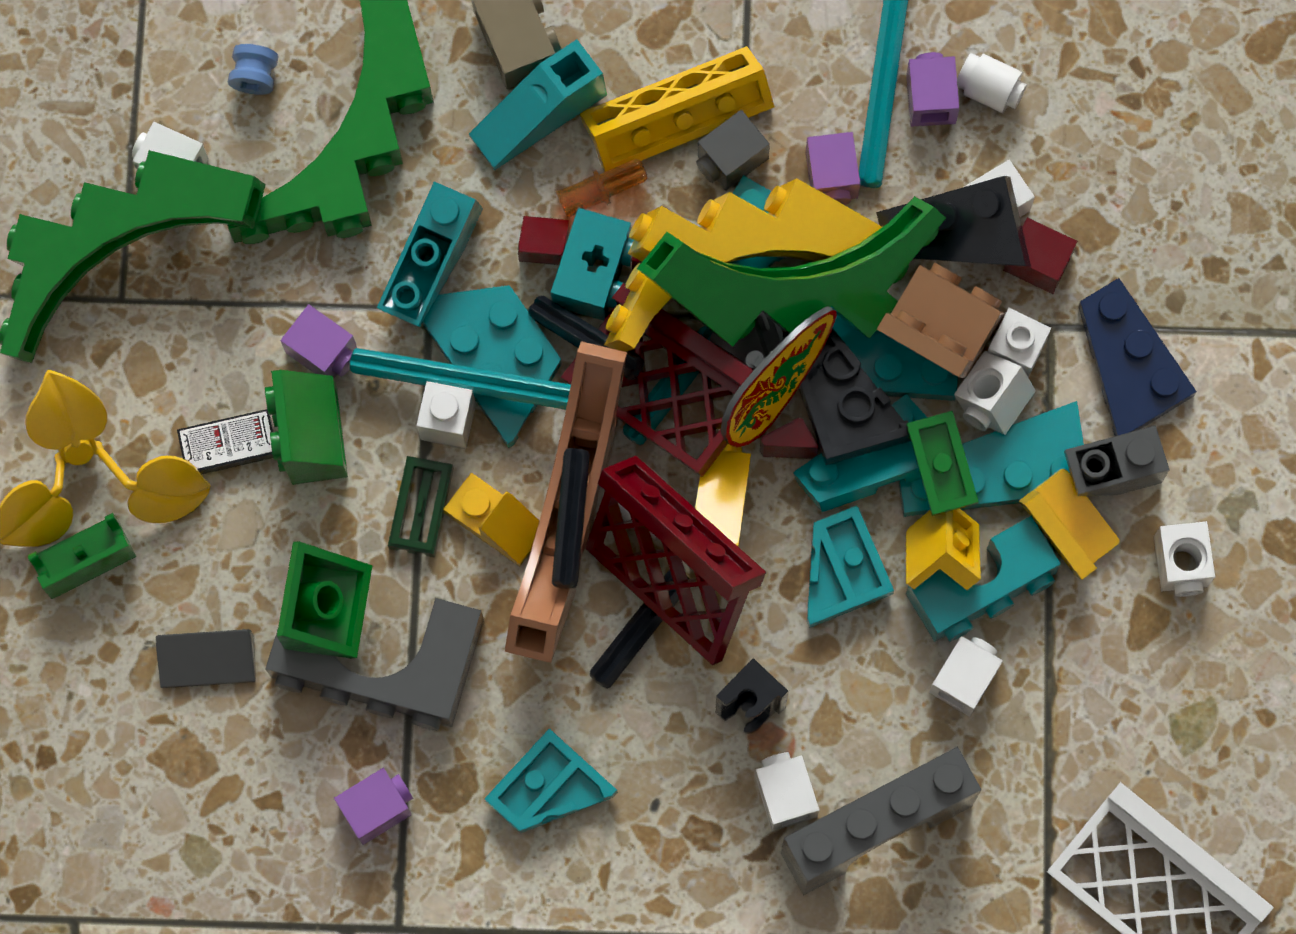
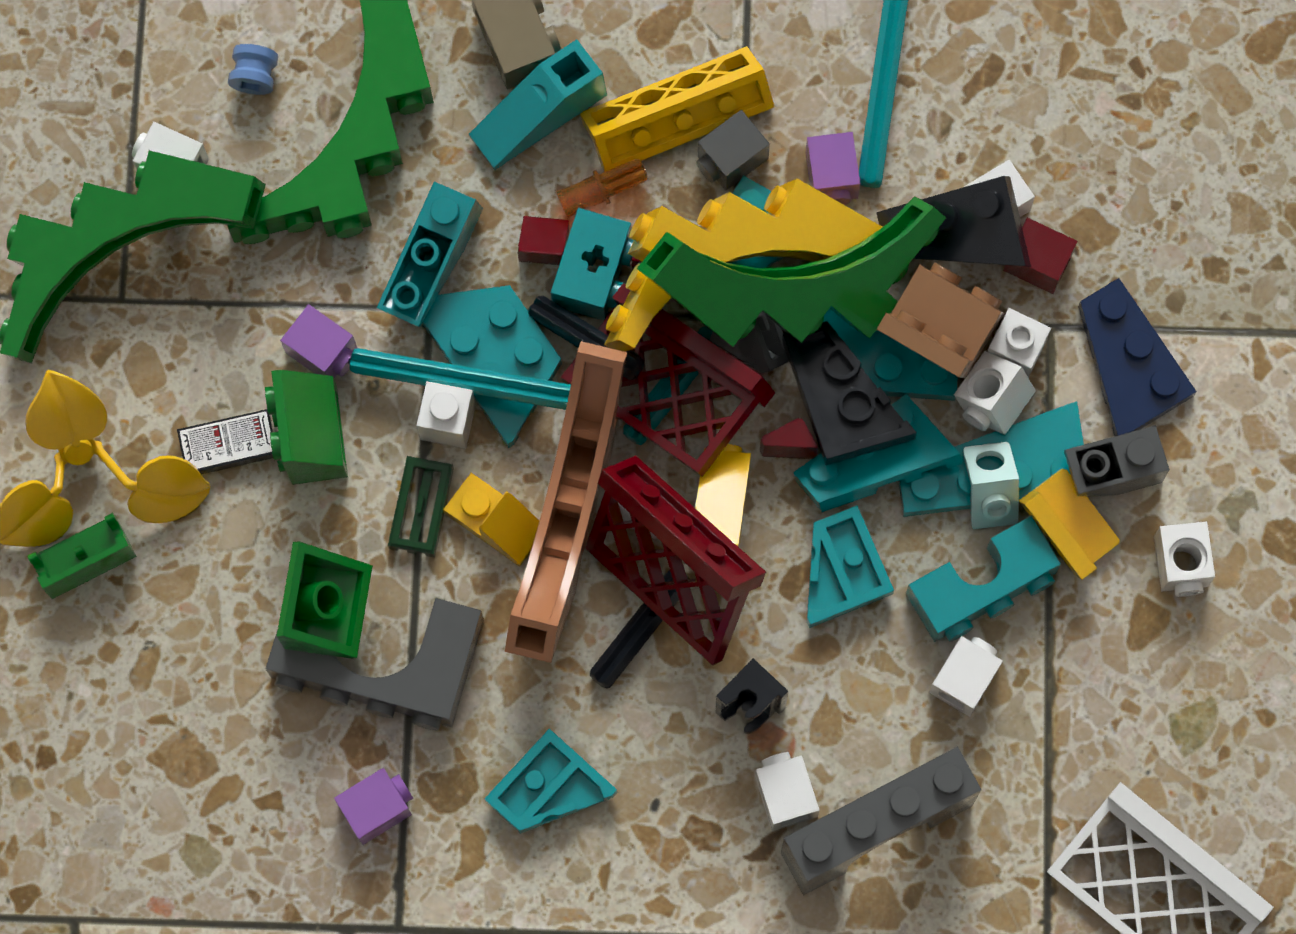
(206, 658): dark grey slope -> none
(570, 518): black axle -> none
(775, 380): shield -> none
(932, 90): medium lavender brick -> none
(942, 463): green plate -> none
(943, 543): yellow panel -> none
(991, 82): white brick -> none
(992, 491): none -> light aqua bracket

